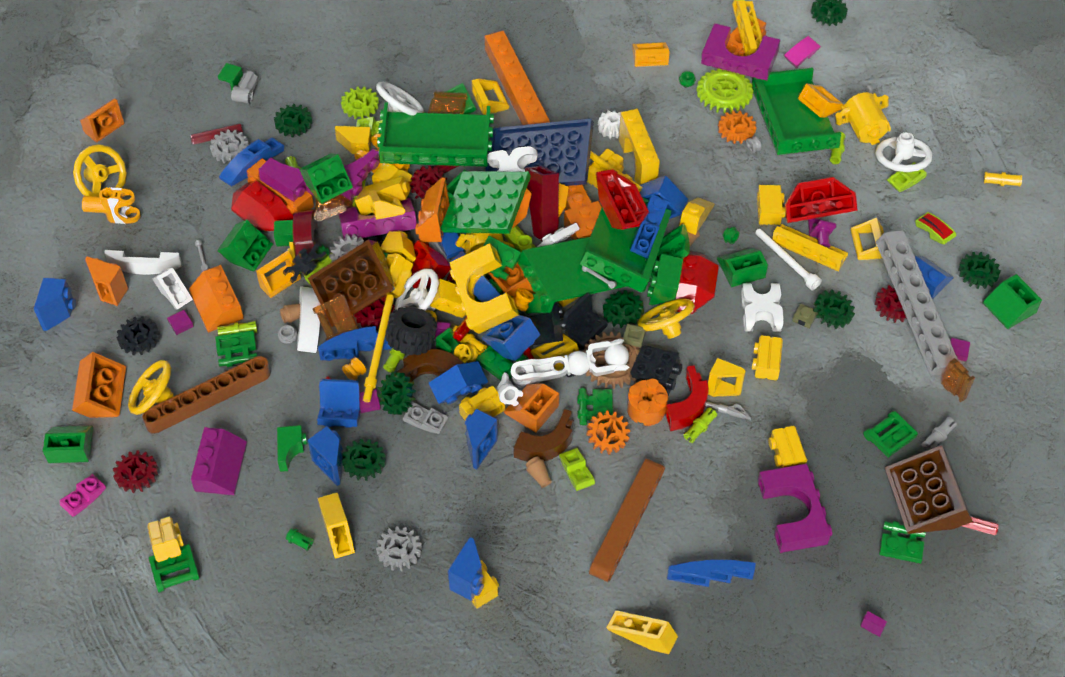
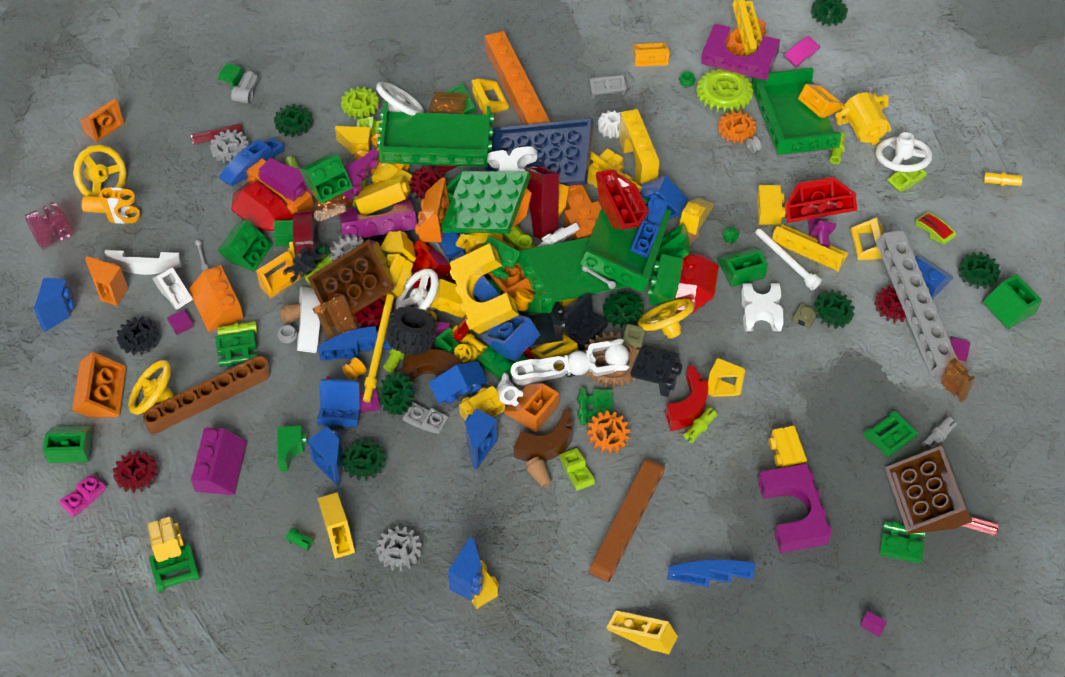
(48, 225): none -> clear pink wheel
(384, 205): yellow tile -> none
(607, 85): none -> light grey hinge
(647, 402): orange brick -> none
(731, 410): light grey hand -> none
(768, 357): yellow brick -> none

